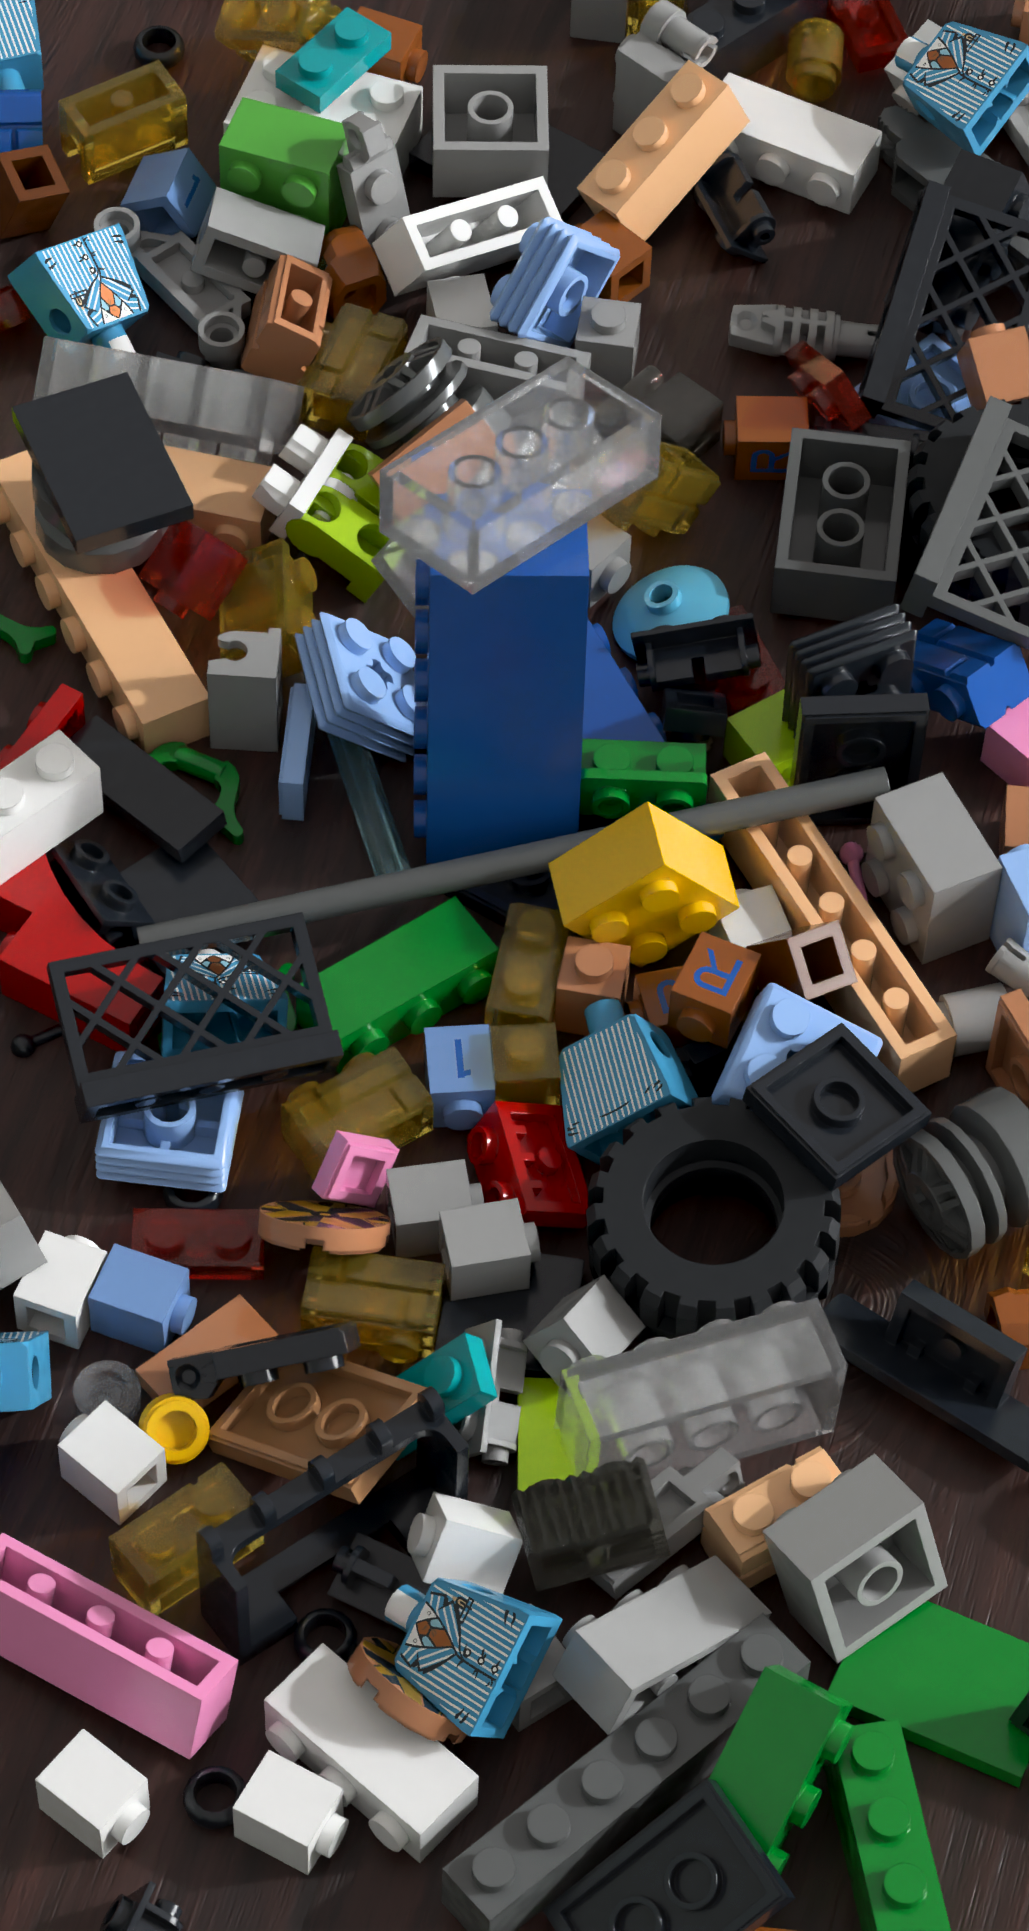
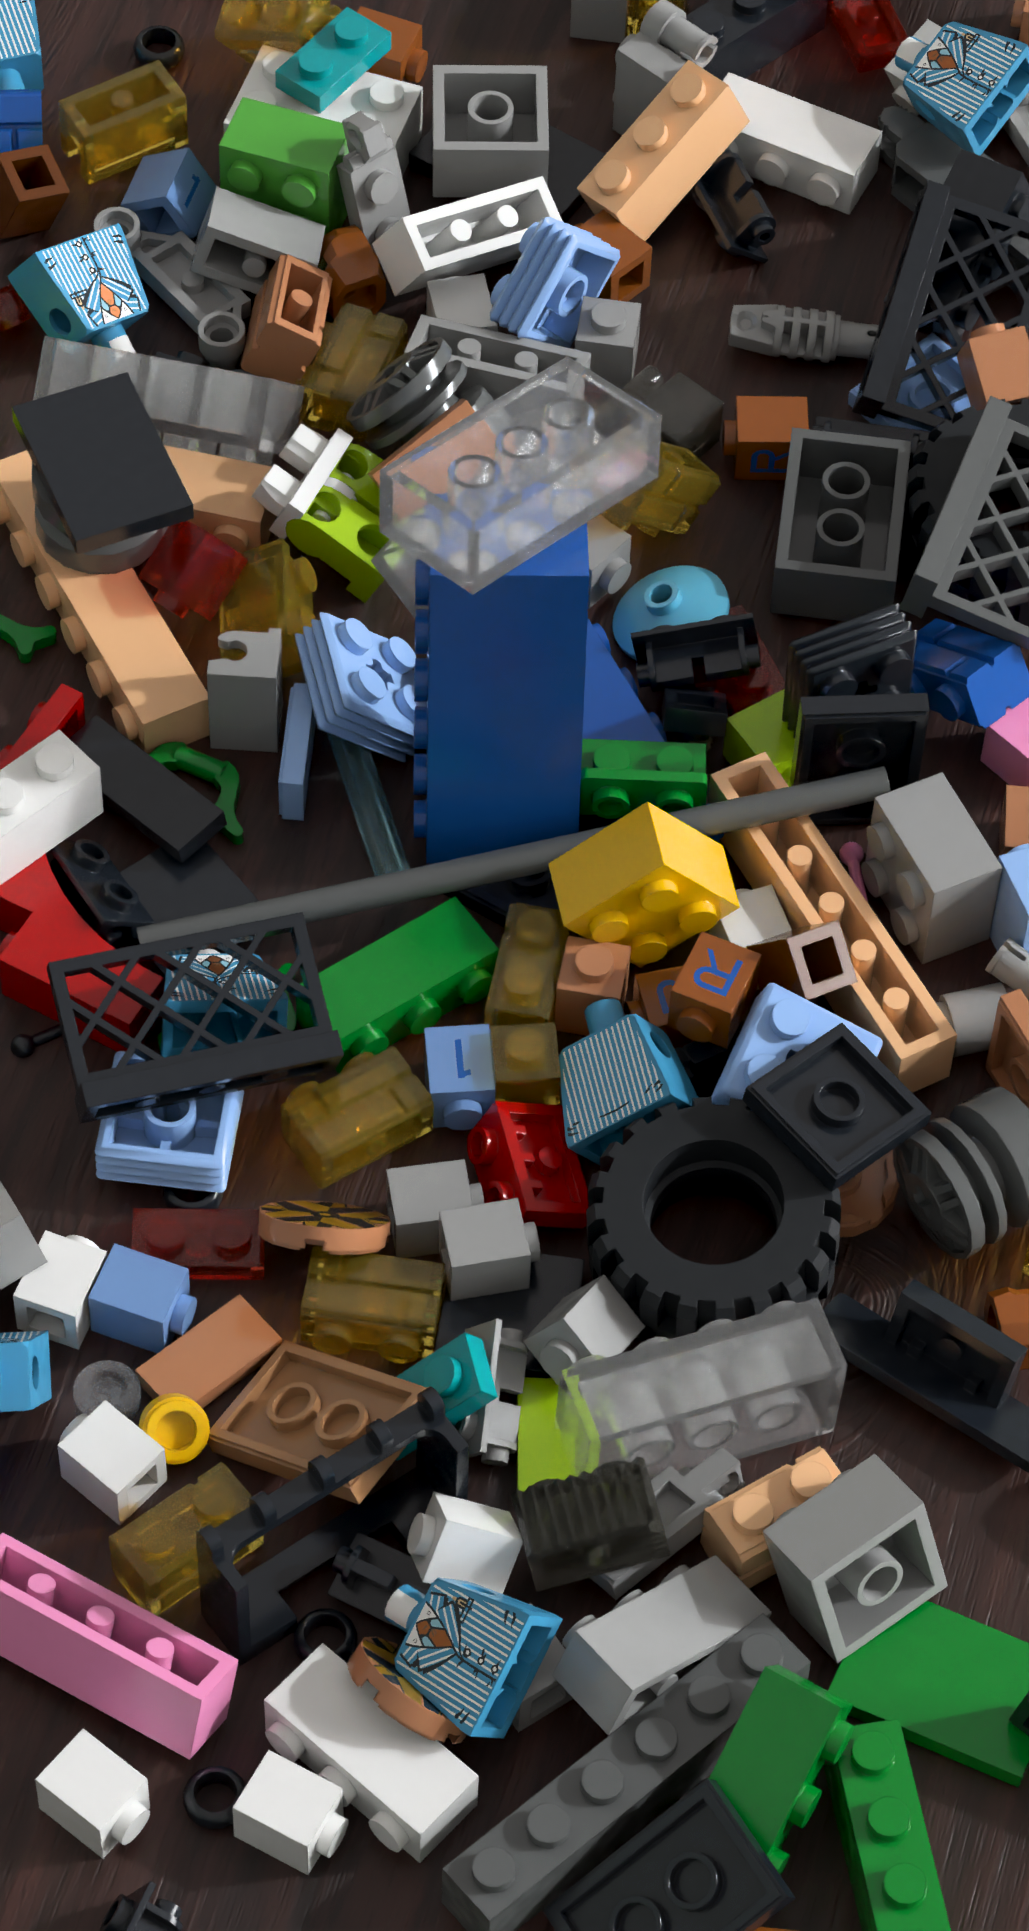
(257, 1360): black hinge -> none
(355, 1168): bright pink tile -> none
(814, 59): clear yellow brick -> none
(825, 386): clear red plate -> none

